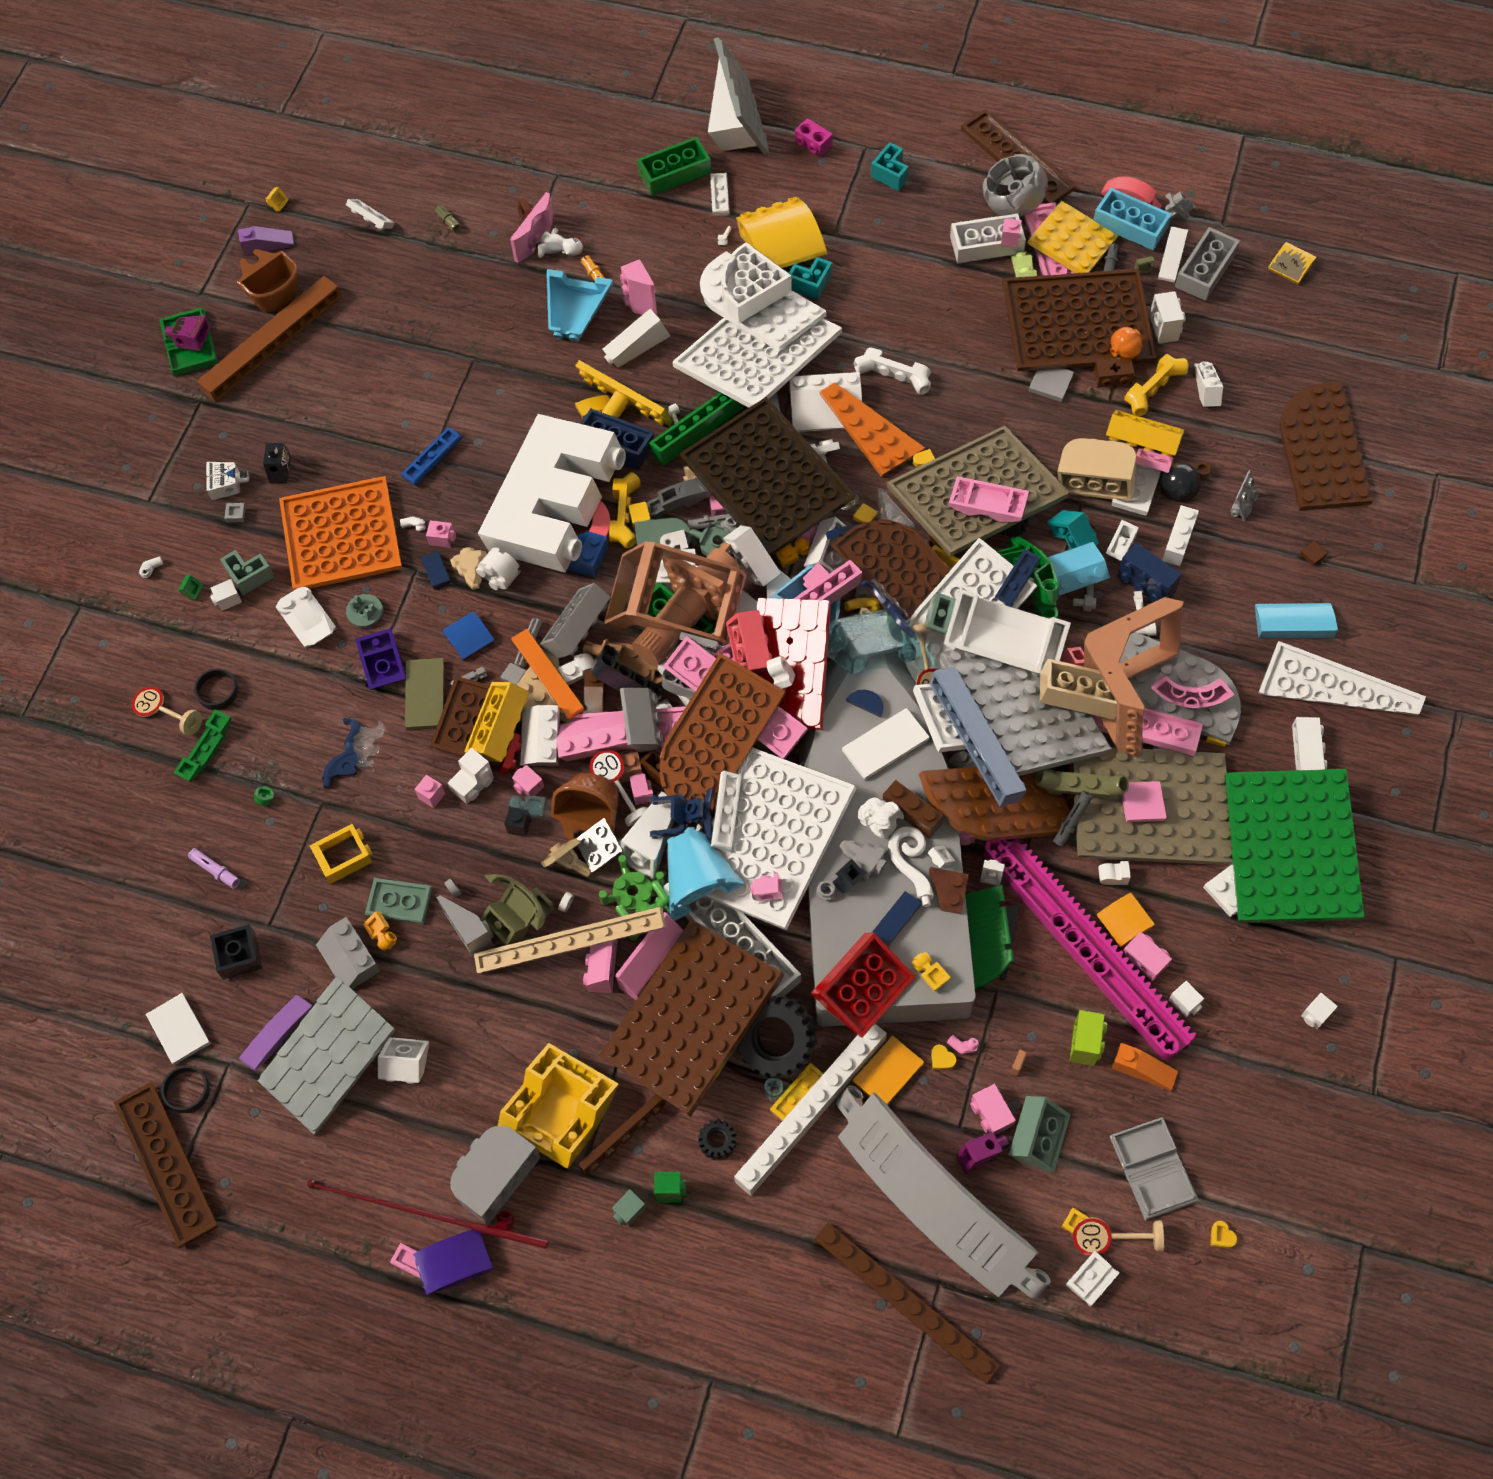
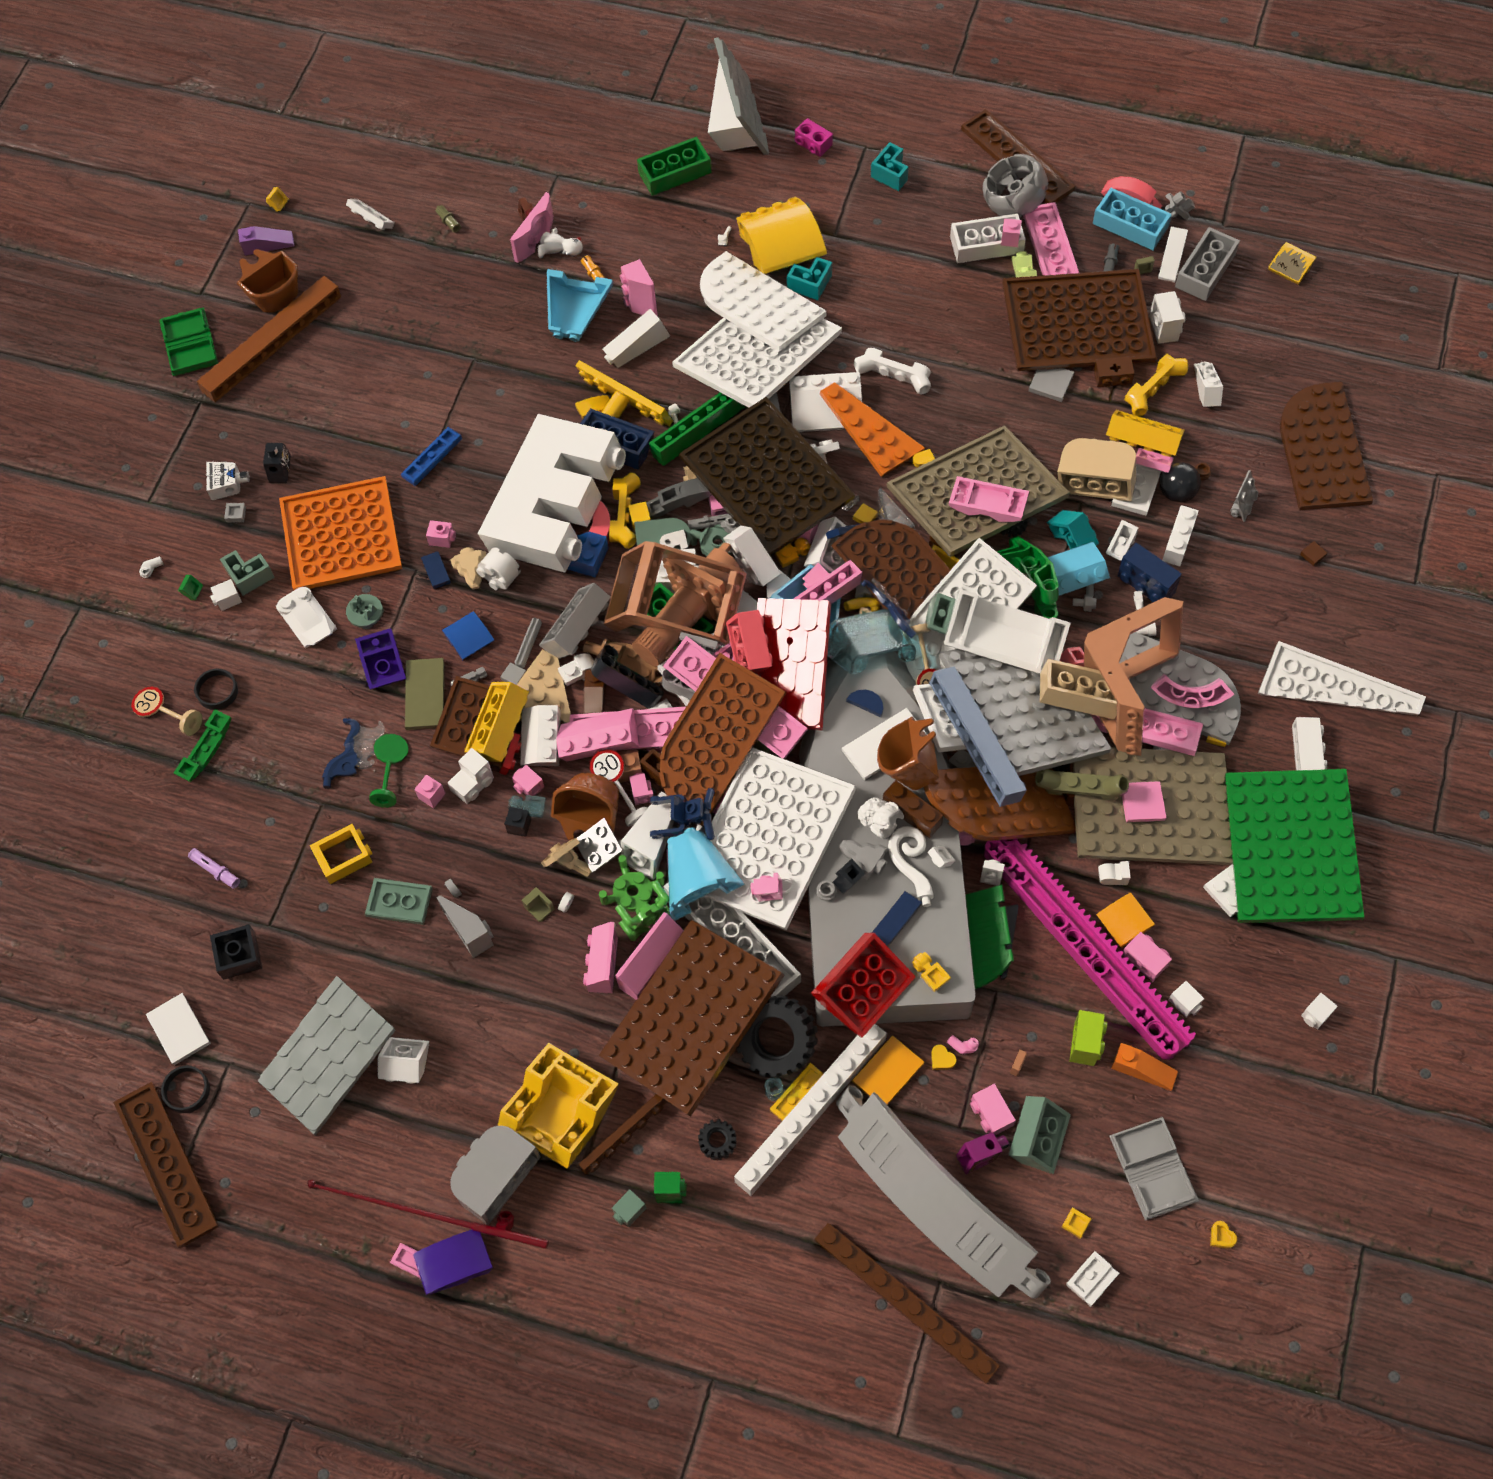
(189, 332): magenta torso -> none
(263, 796): green tile -> none
(275, 1032): medium lavender slope -> none
(347, 954): light grey slope -> none
(376, 928): light orange plate -> none
(389, 750): none -> green piece
(413, 521): white arm -> none
(514, 912): olive piece -> none
(547, 674): orange tile -> none
(570, 940): tan plate -> none
(641, 719): light grey slope -> none
(719, 192): white tile -> none
(726, 811): white tile -> none
(752, 283): white brick -> none
(781, 672): white leg -> none
(909, 754): none -> dark orange piece
(949, 888): copper wing -> none
(1017, 578): dark blue tile -> none
(1069, 825): dark grey pin -> none
(1072, 239): yellow plate -> none
(1095, 1235): tan piece -> none
(1126, 343): orange plant -> none
(1296, 620): medium azure slope -> none

